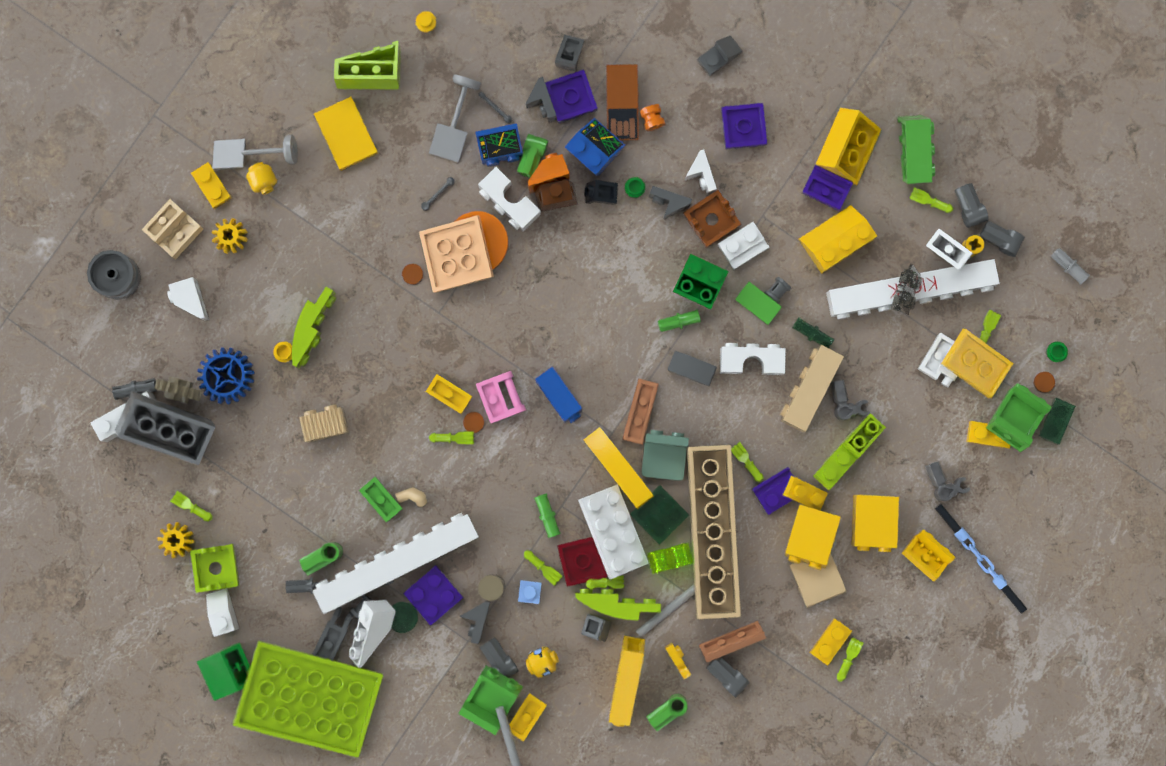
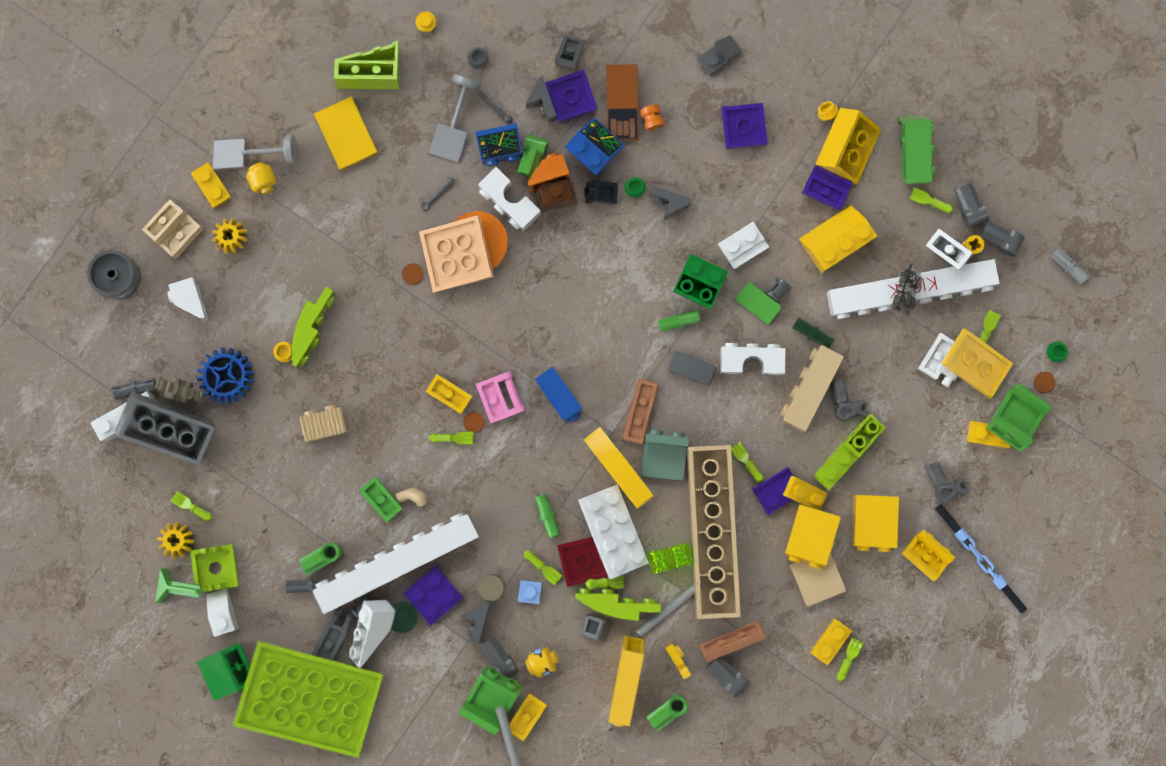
(167, 586): none -> bright green piece
(477, 57): none -> dark grey plate
(659, 515): clear green plate -> none
(701, 168): white slope -> none
(720, 207): dark orange piece -> none
(827, 111): none -> yellow plate
(1056, 421): clear green plate -> none

